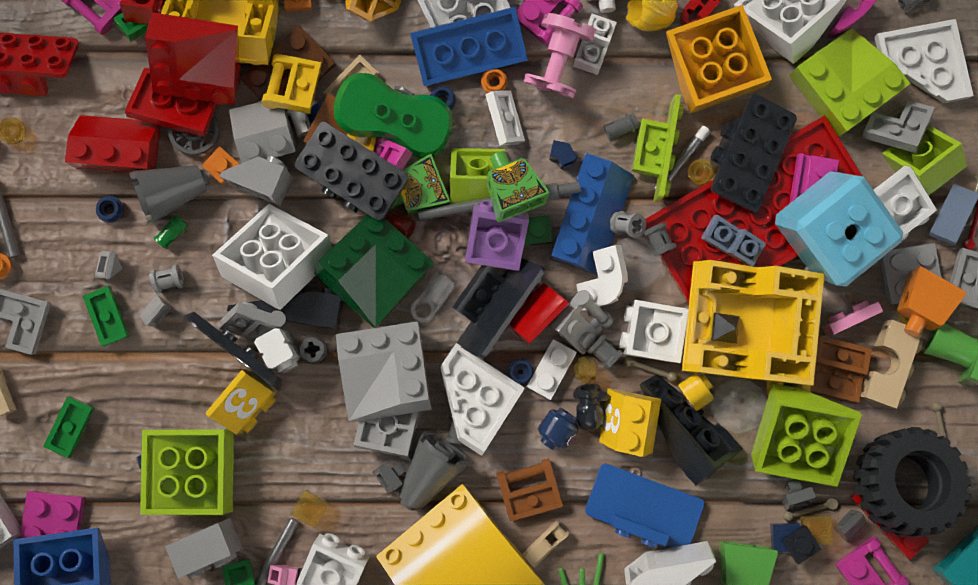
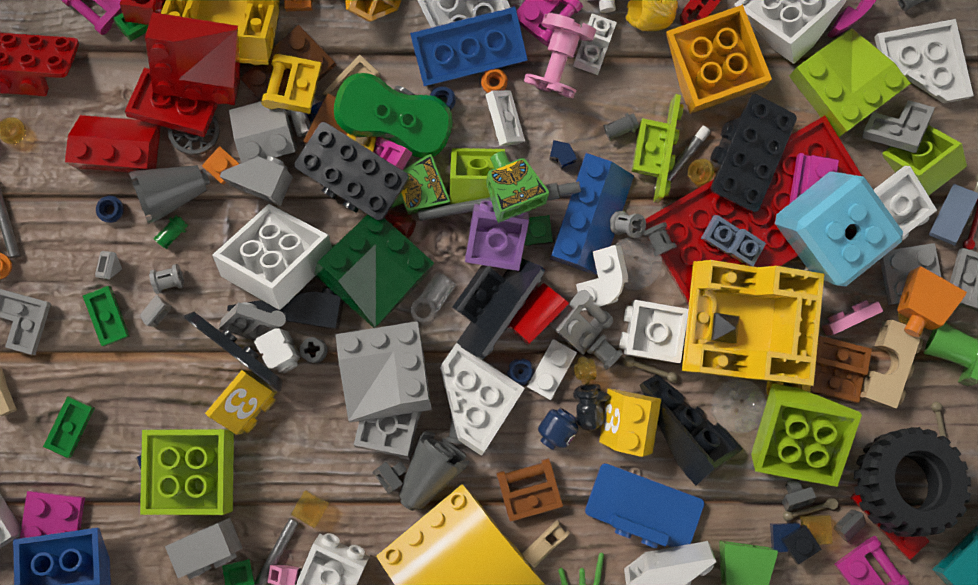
(696, 390): yellow plate -> none

